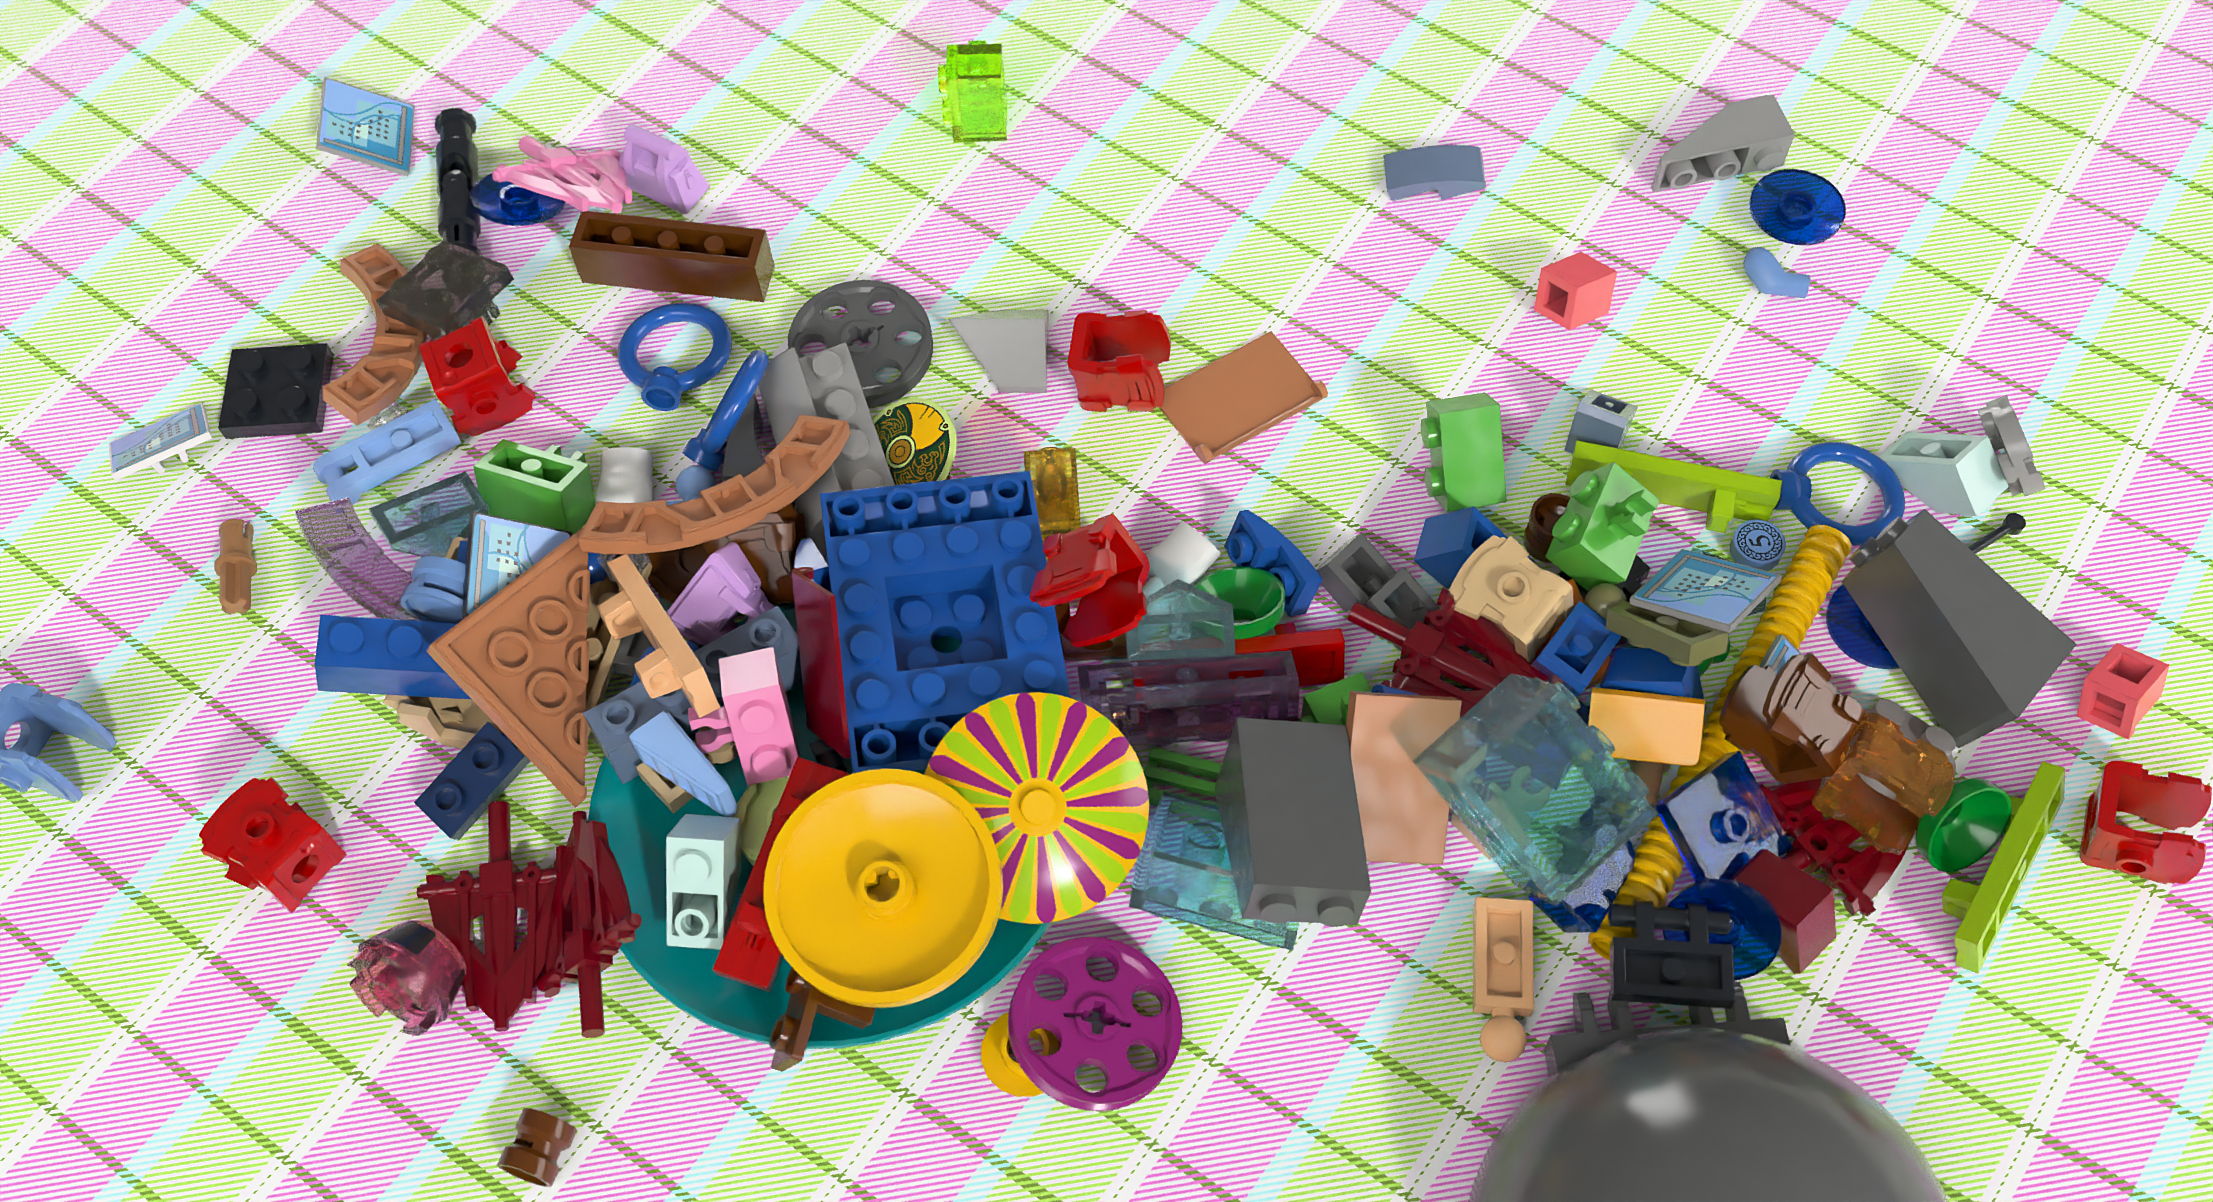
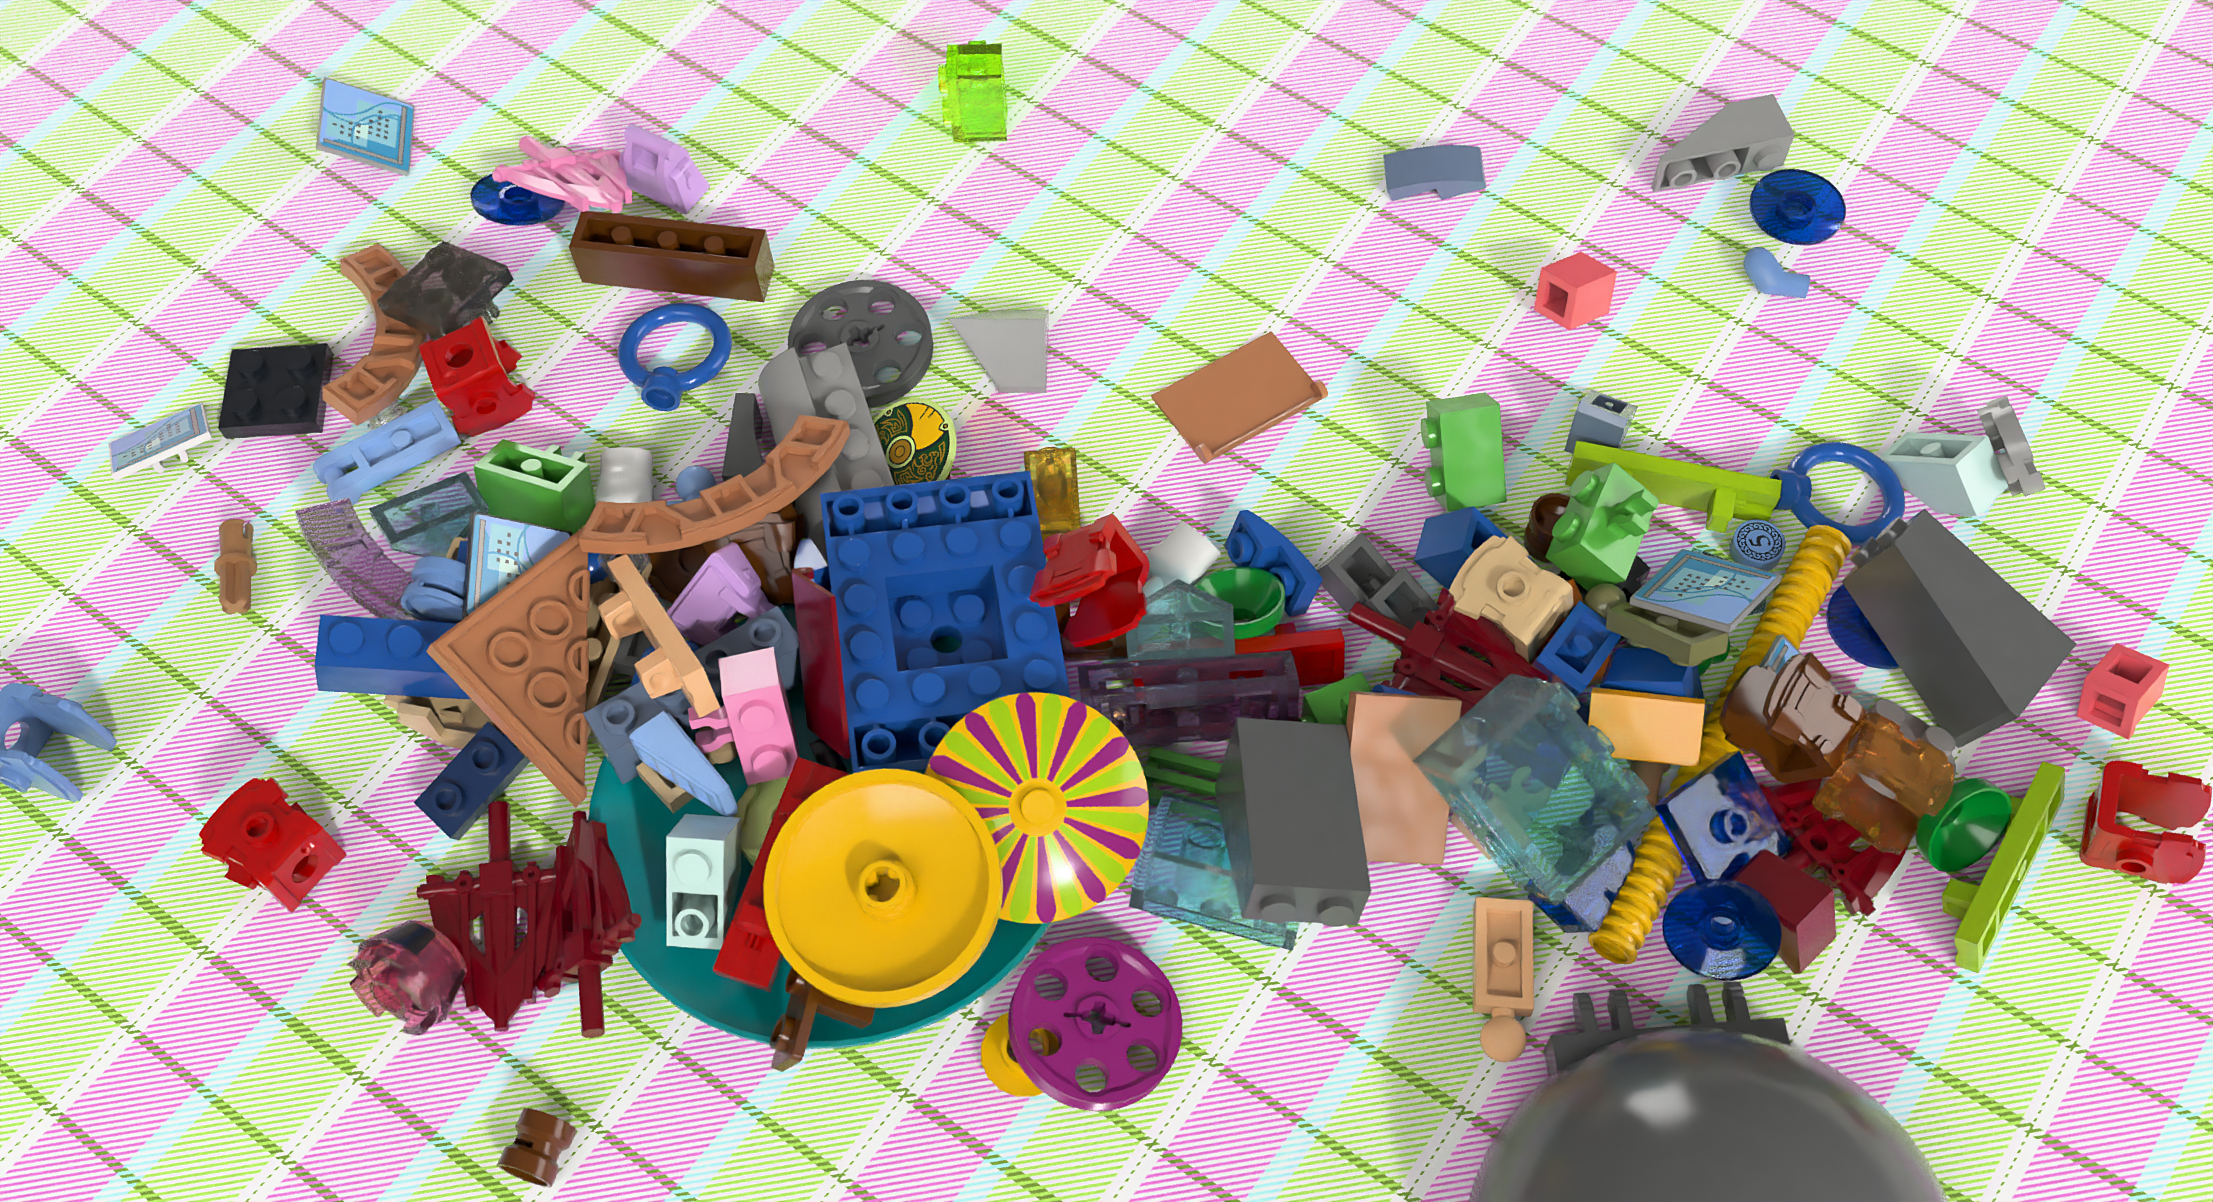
(455, 178): black piece -> none
(710, 443): blue piece -> none
(1136, 342): red piece -> none
(1671, 970): black plate -> none
(2012, 524): black hinge -> none

